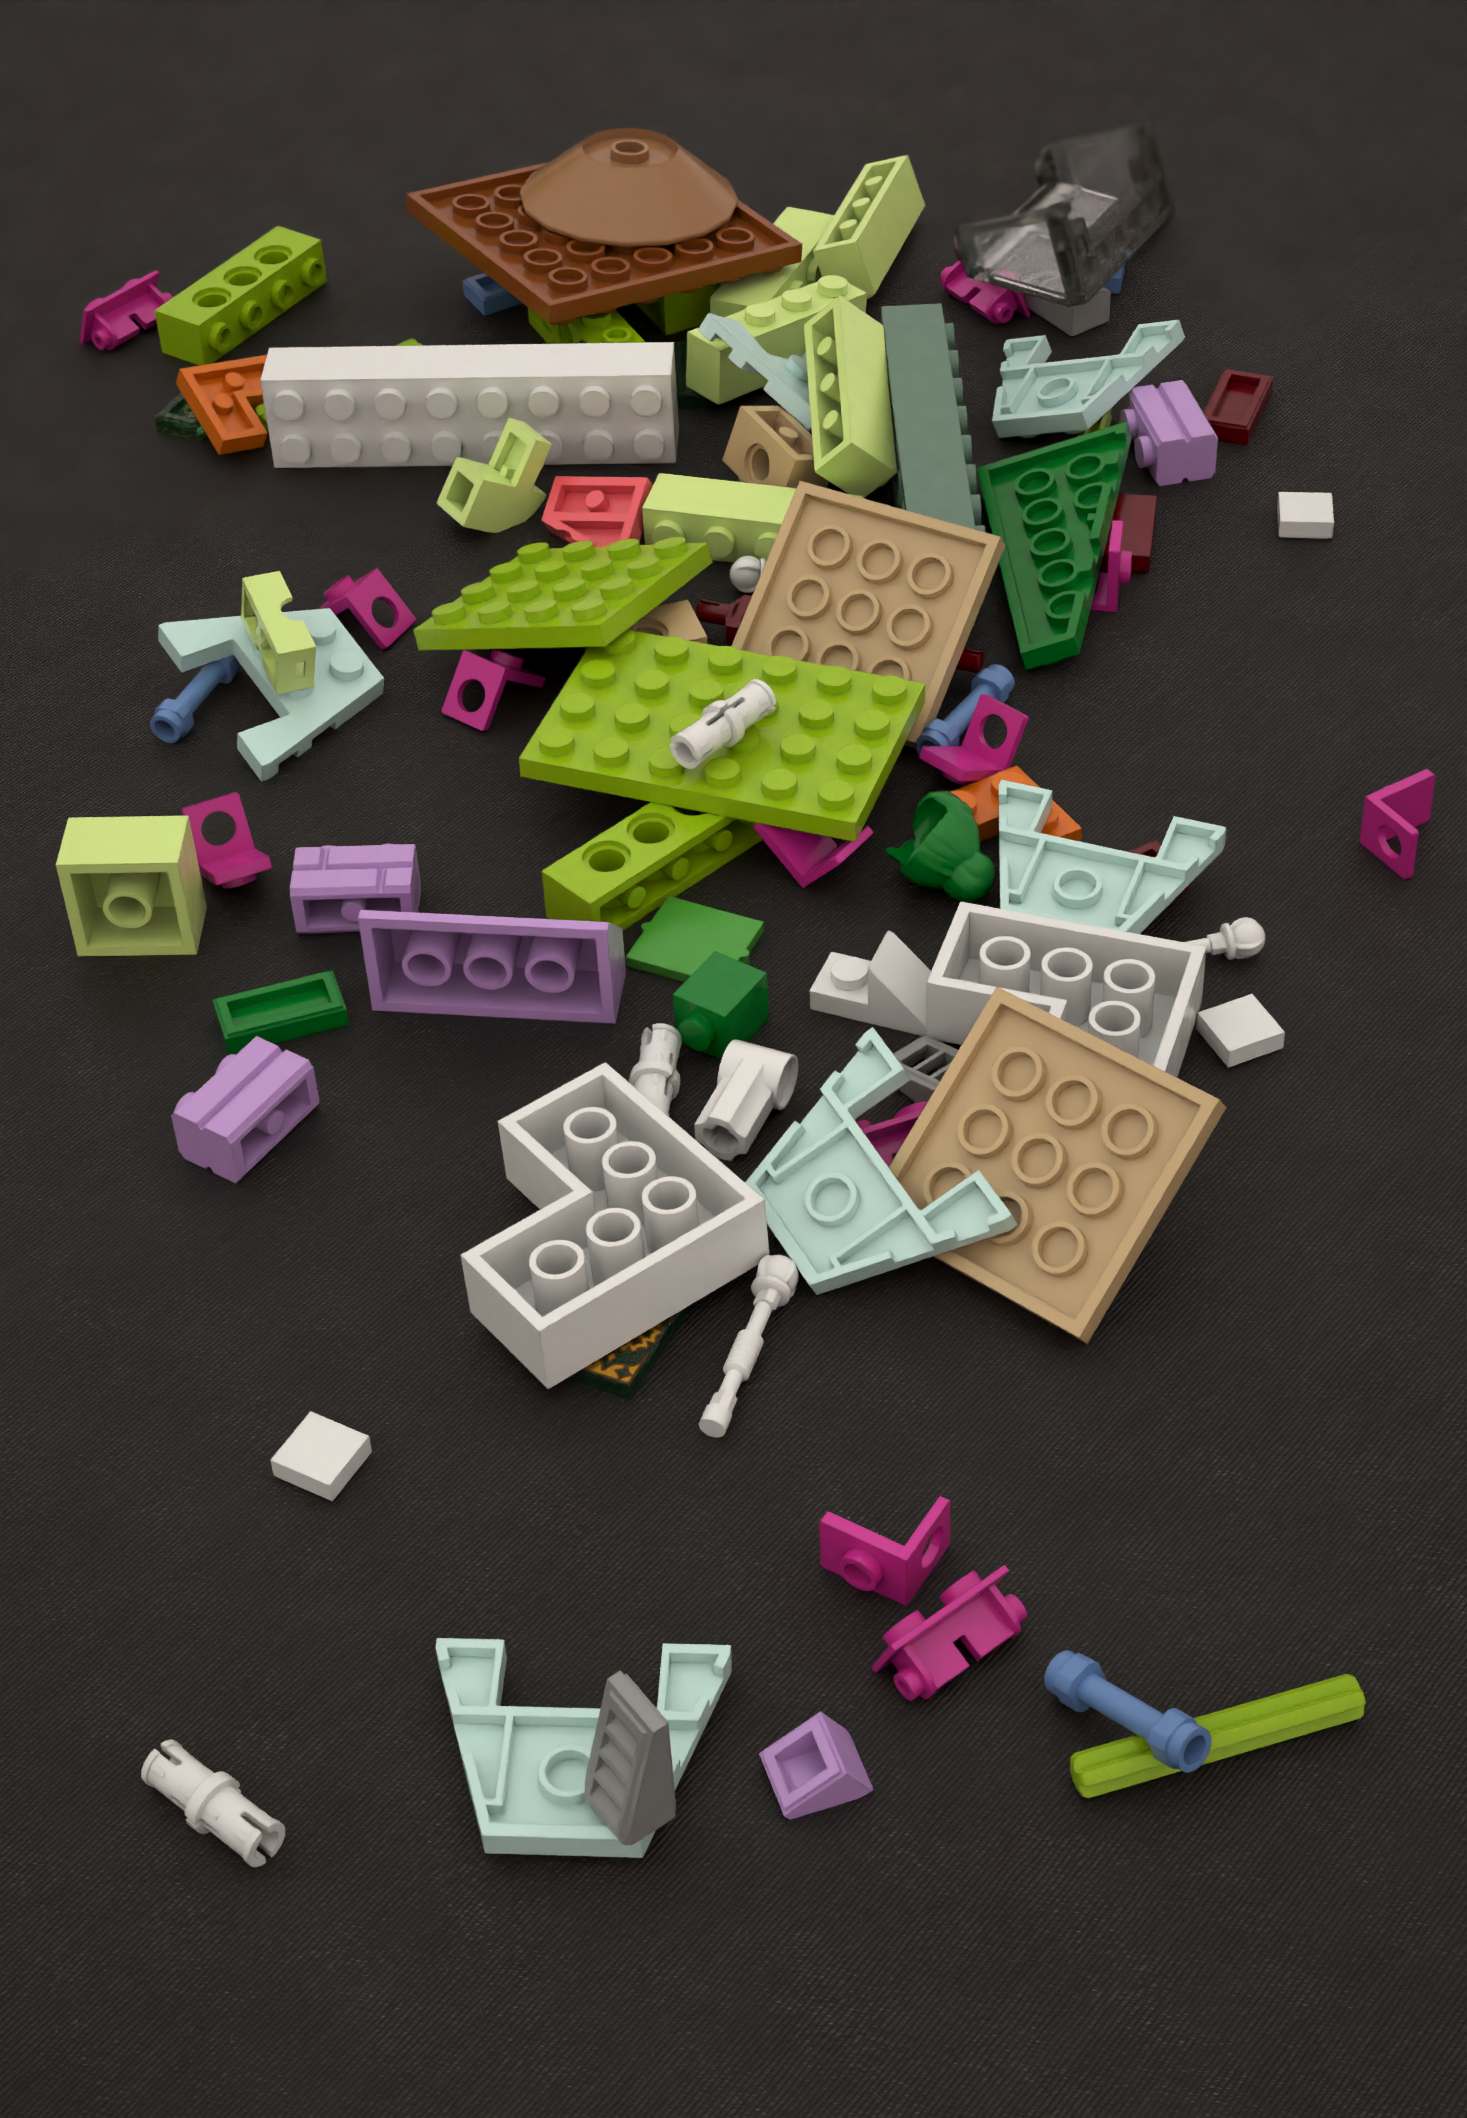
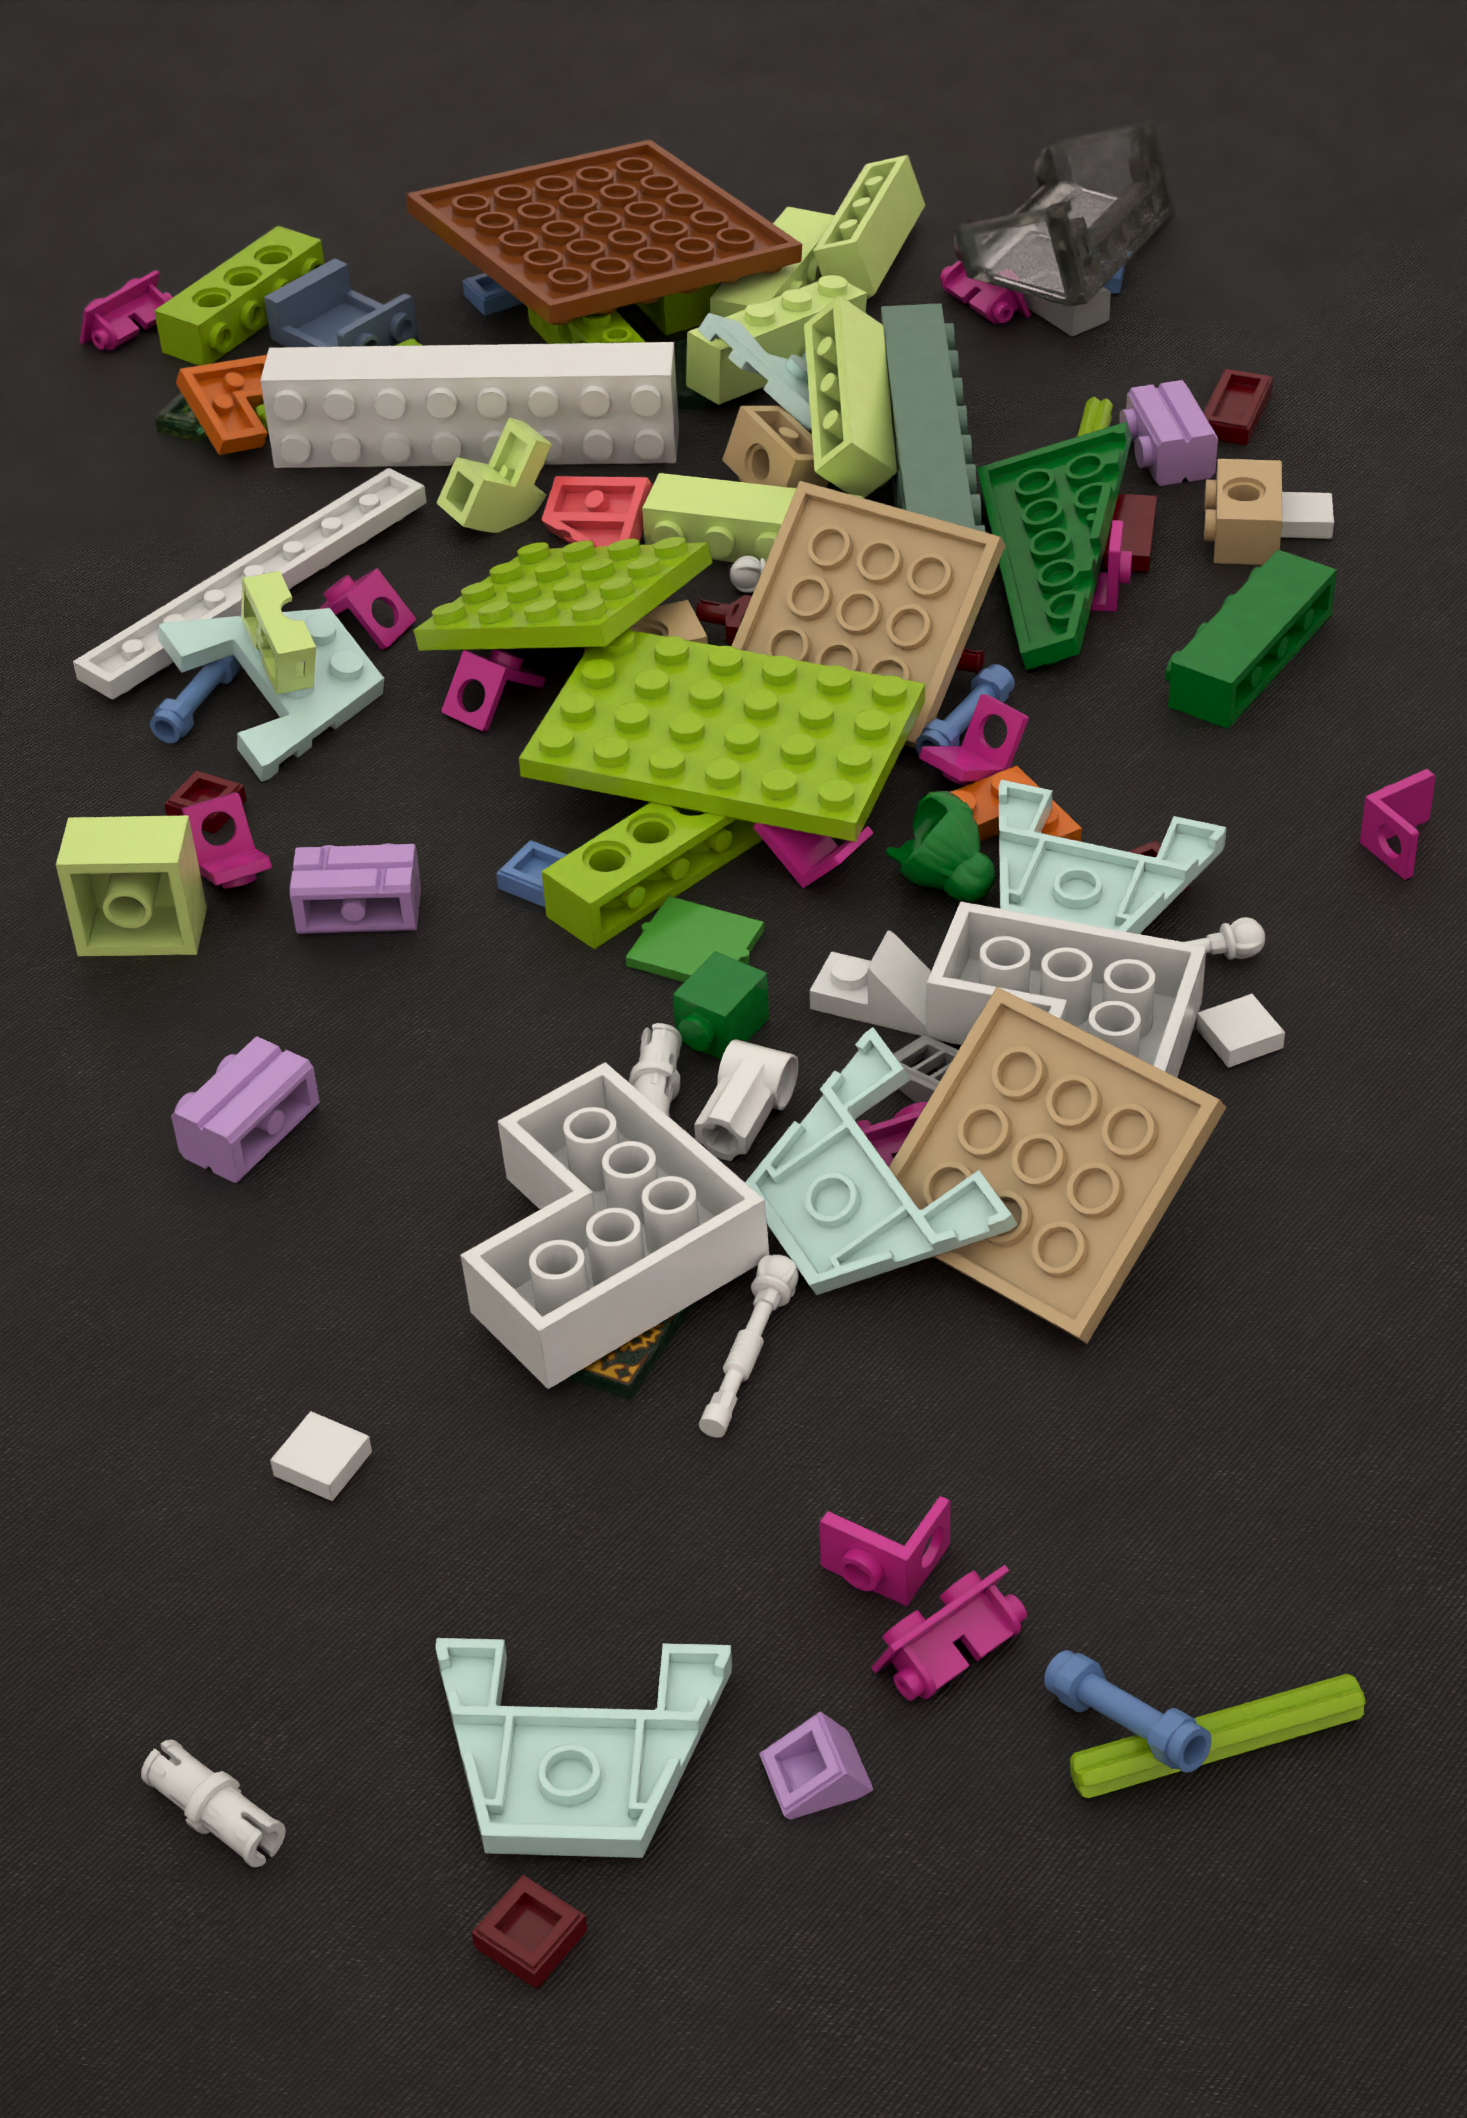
(200, 788): none -> dark red tile
(281, 1011): green tile -> none
(296, 553): none -> white plate
(326, 313): none -> sand blue panel
(493, 966): lavender slope -> none
(523, 872): none -> medium blue tile
(529, 1931): none -> dark red tile
(628, 191): medium nougat dish -> none
(630, 1763): light grey slope -> none
(722, 724): white pin -> none
(1074, 392): light aqua wing -> none
(1244, 511): none -> tan brick
(1250, 638): none -> green brick

